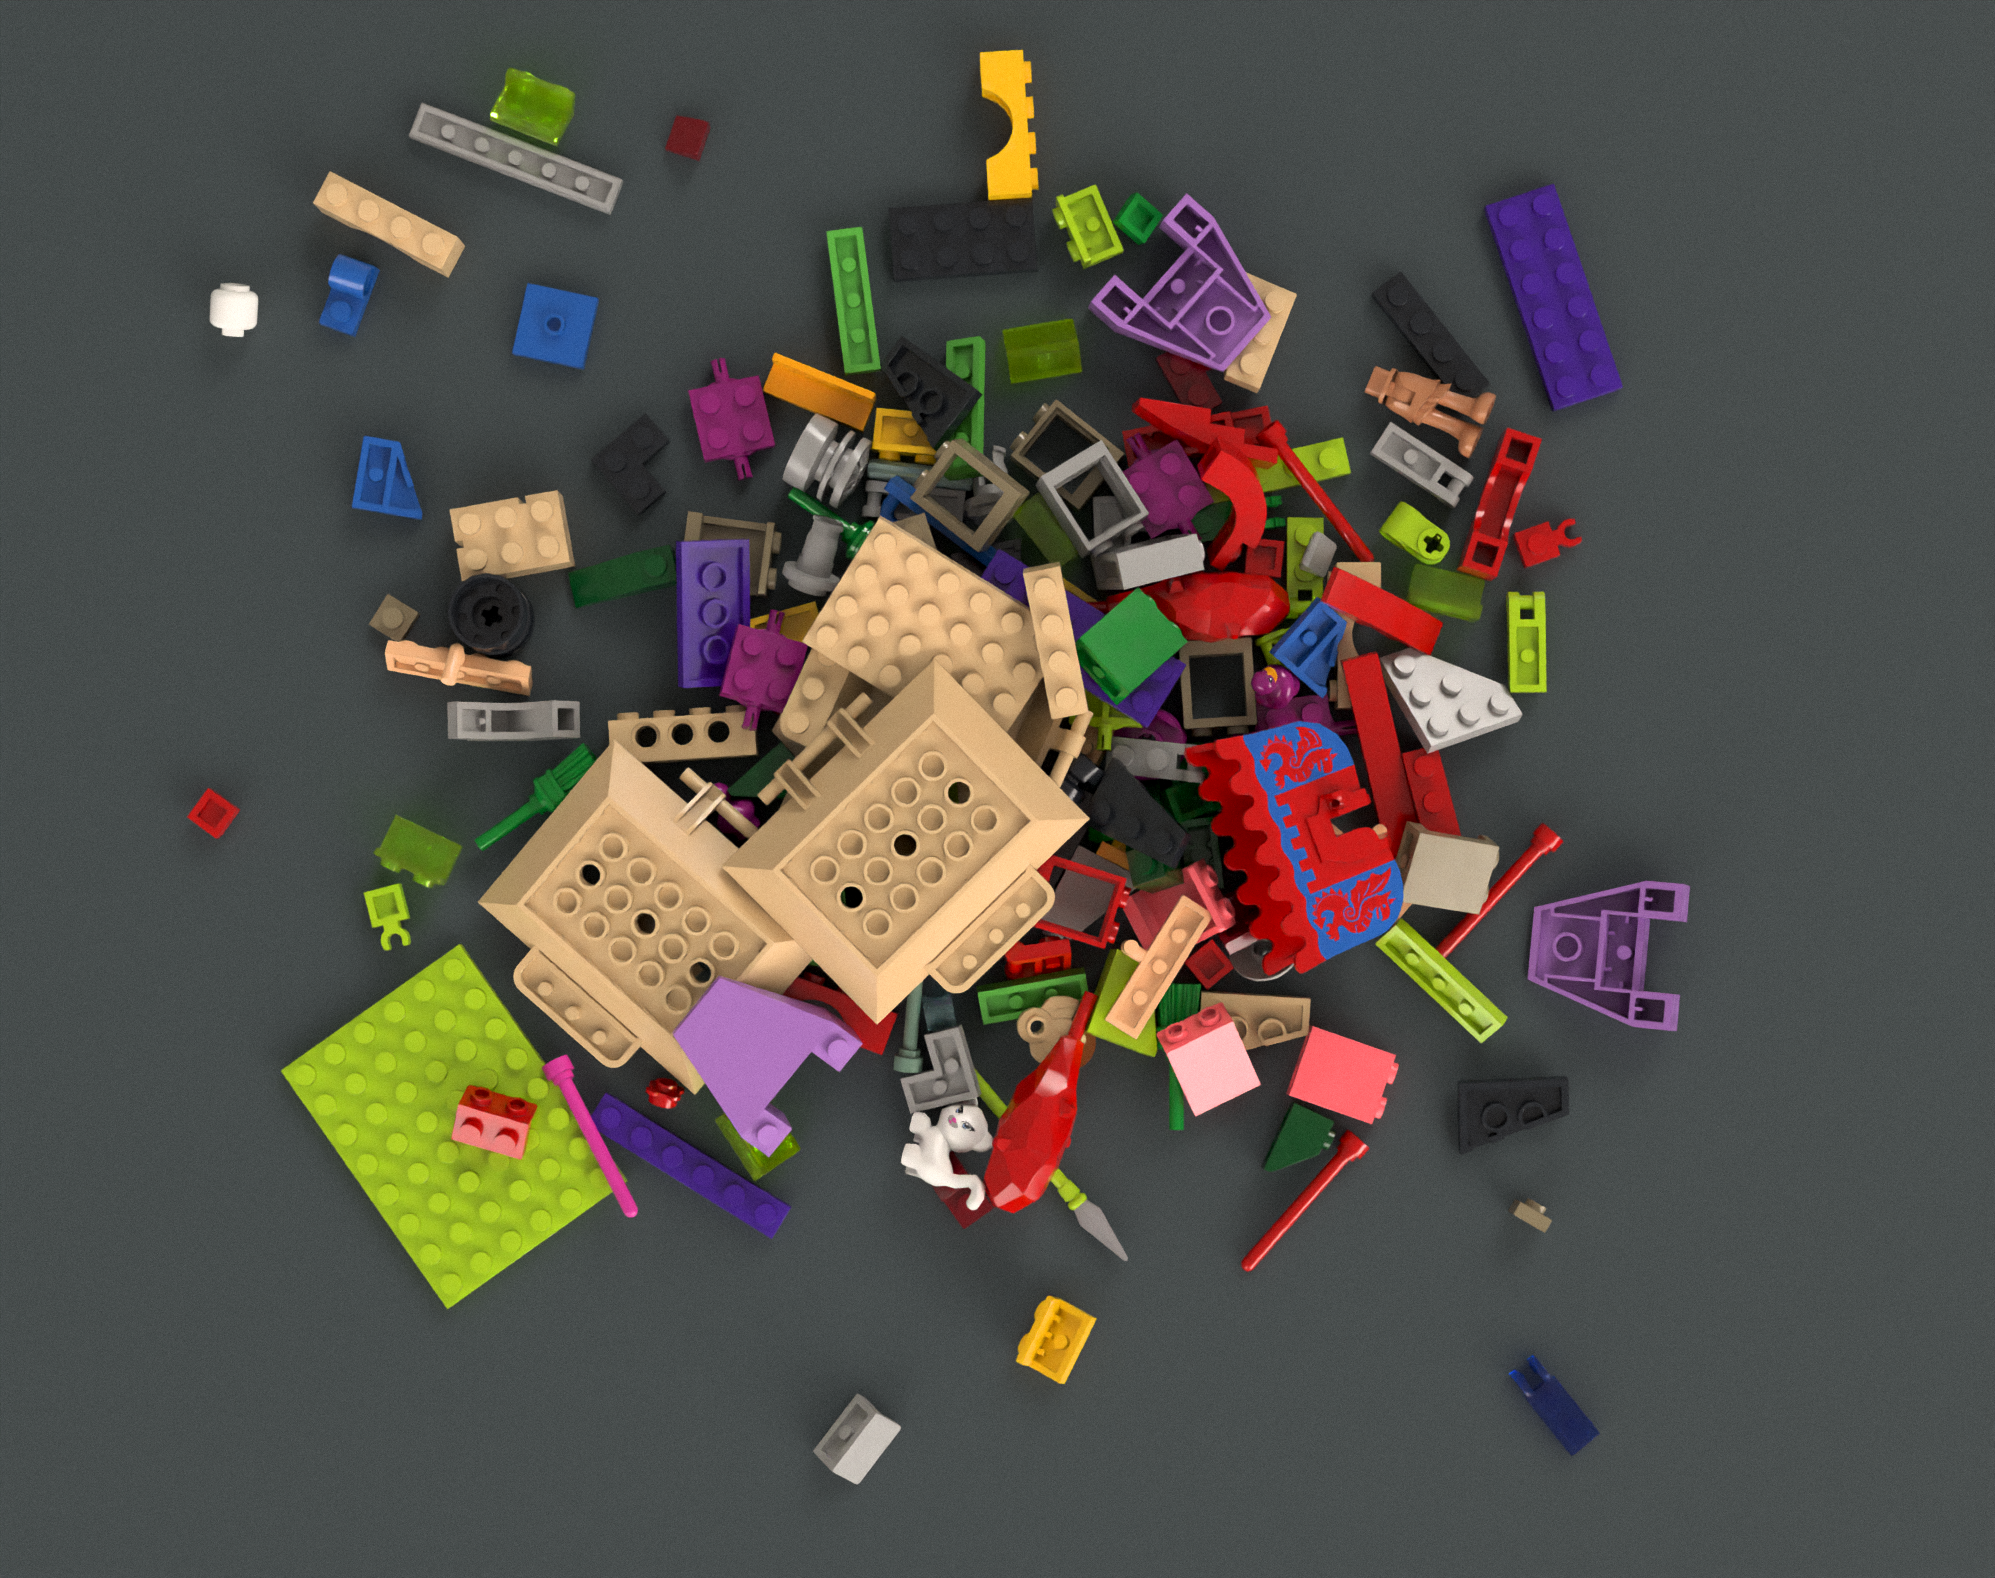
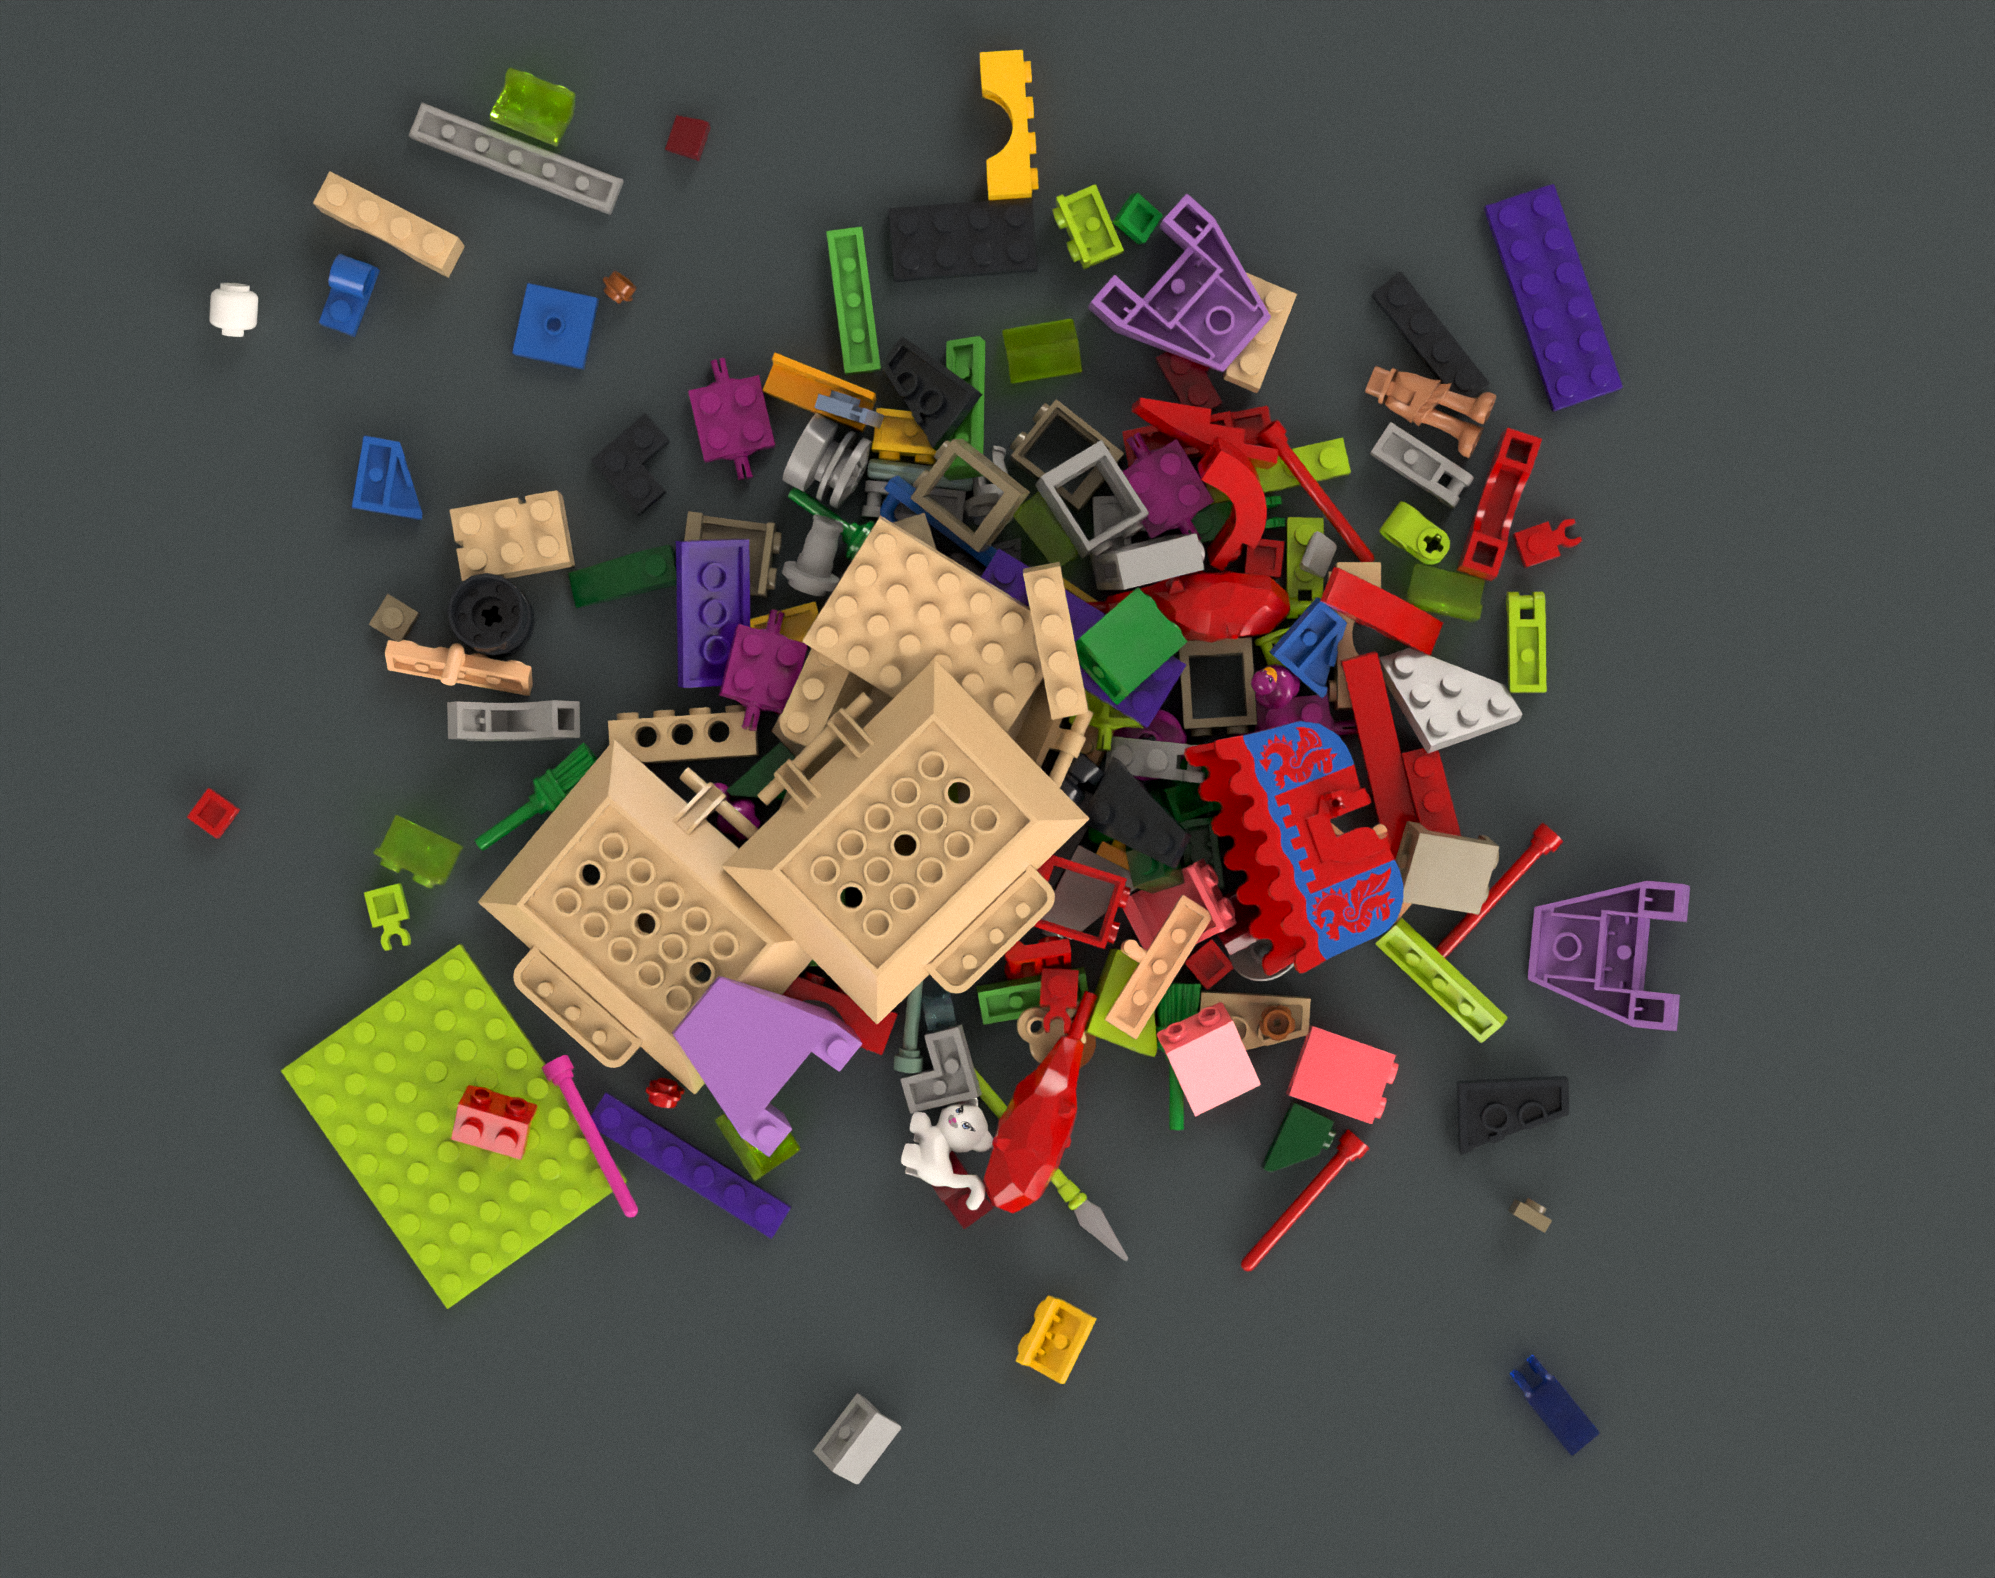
(619, 287): none -> dark orange plate
(848, 408): none -> sand blue plate
(1058, 992): none -> red plate
(1267, 1024): none -> dark orange plate

